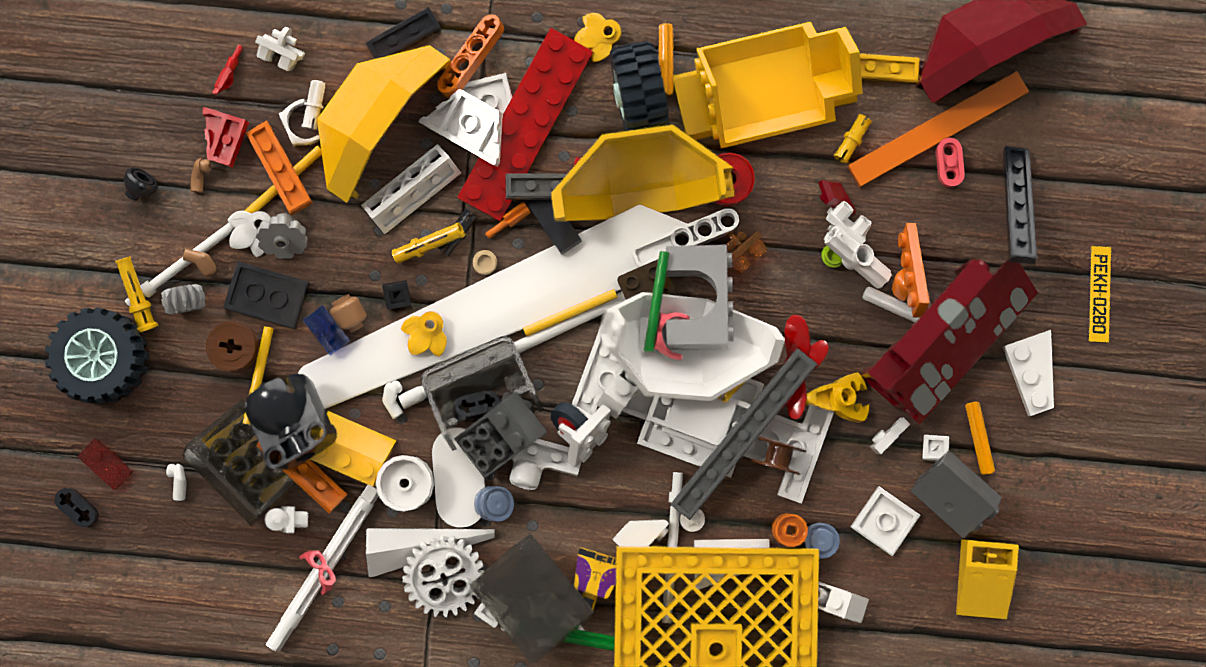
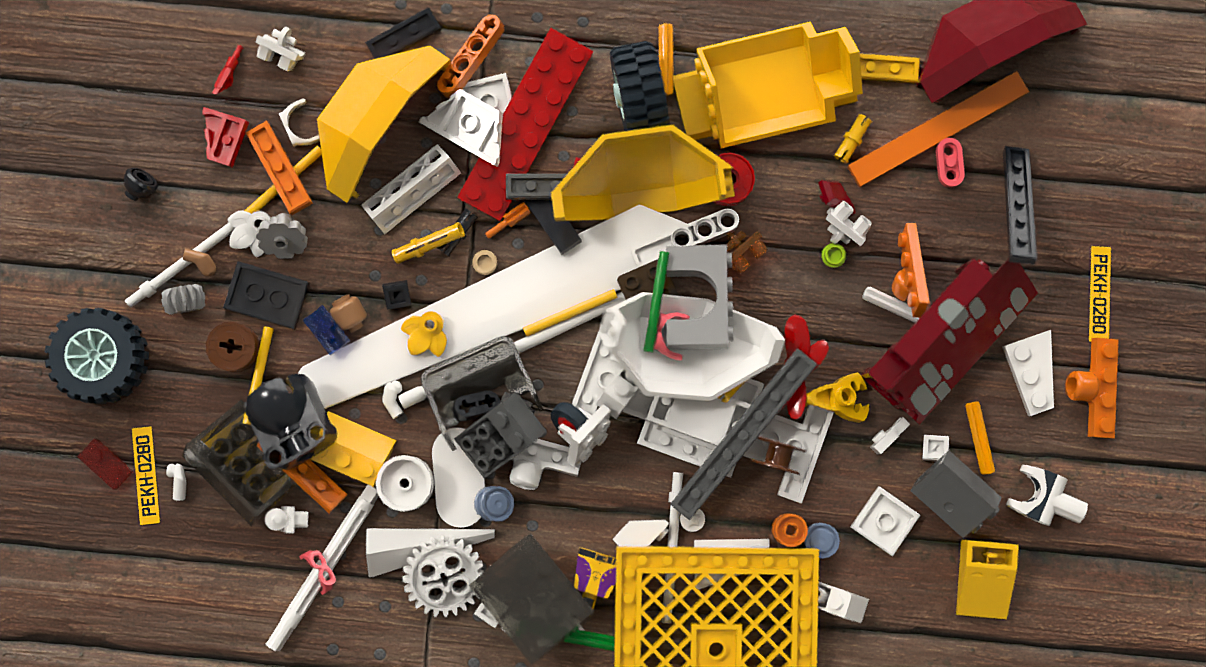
(80, 503): black beam -> none
(143, 307): yellow pin -> none
(145, 475): none -> yellow sticker
(197, 177): medium nougat arm -> none
(313, 104): white axle -> none
(594, 35): yellow plate -> none
(864, 264): white piece -> none
(1048, 498): none -> white connector
(1098, 387): none -> orange plate

